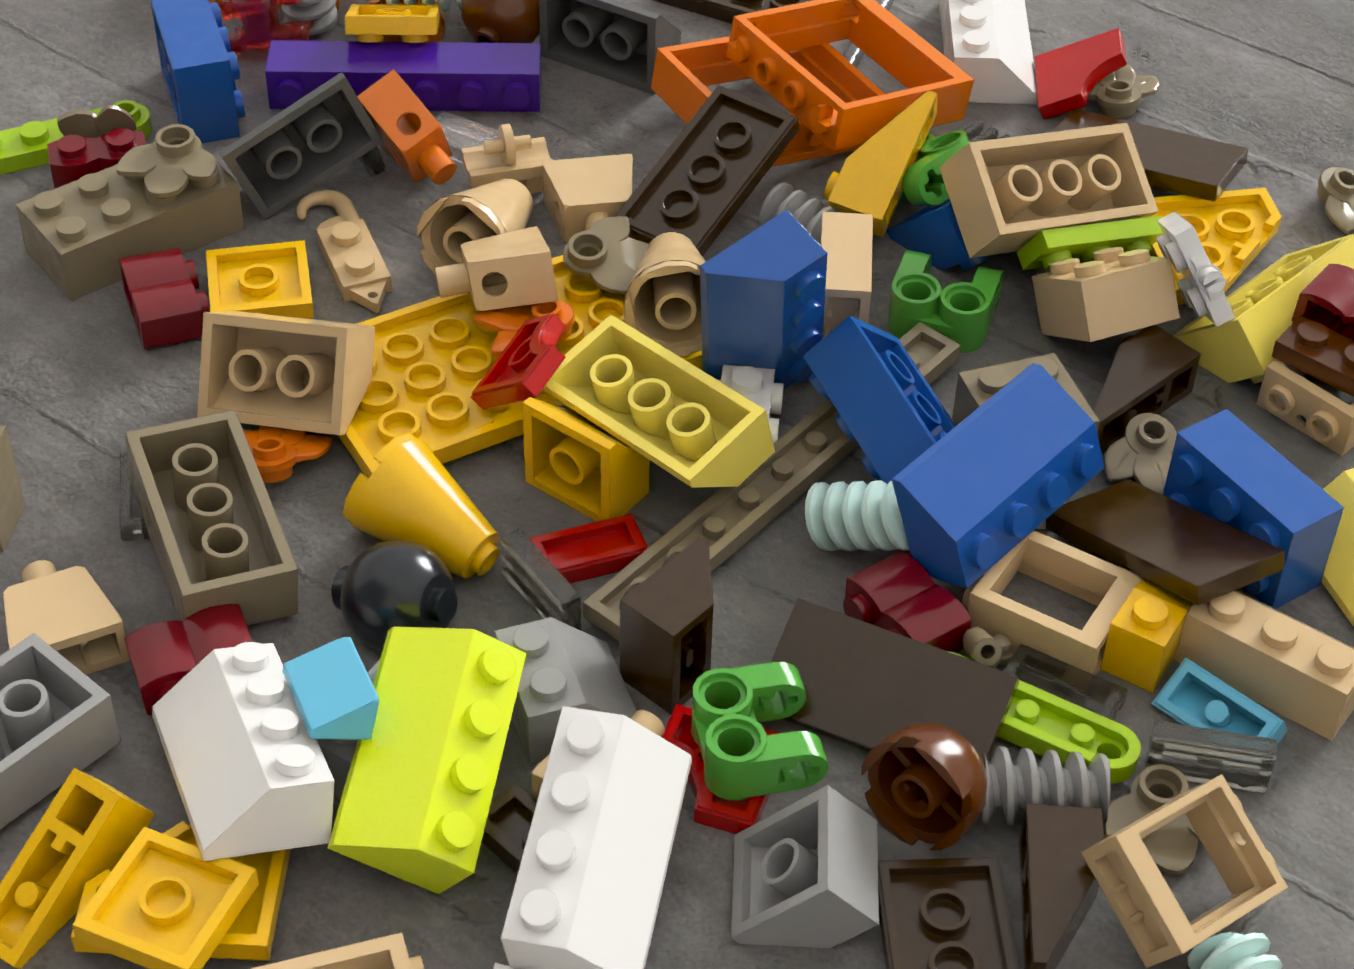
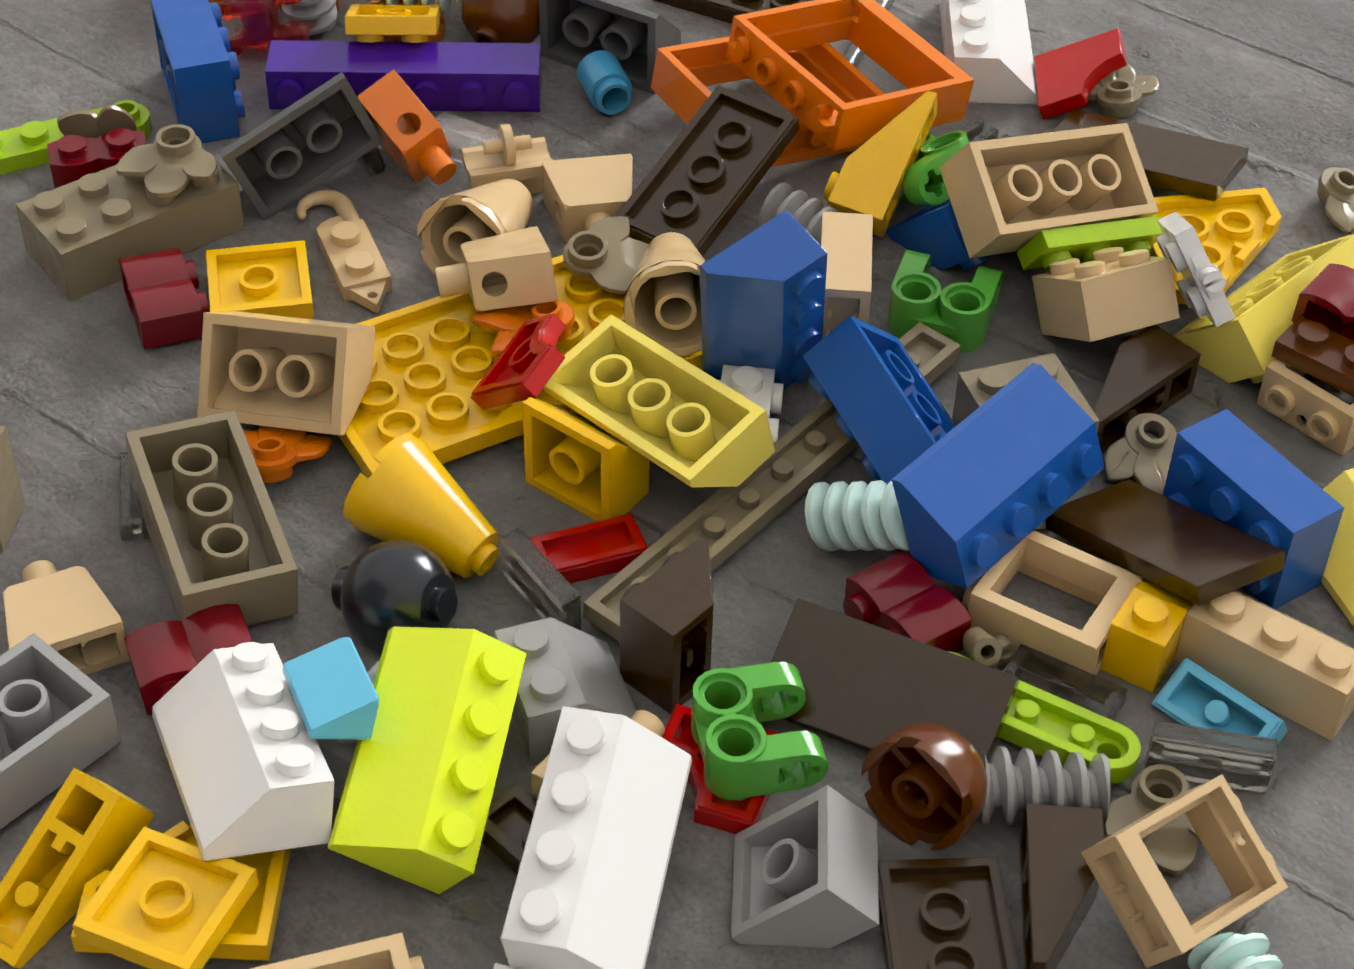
(605, 82): none -> dark azure brick

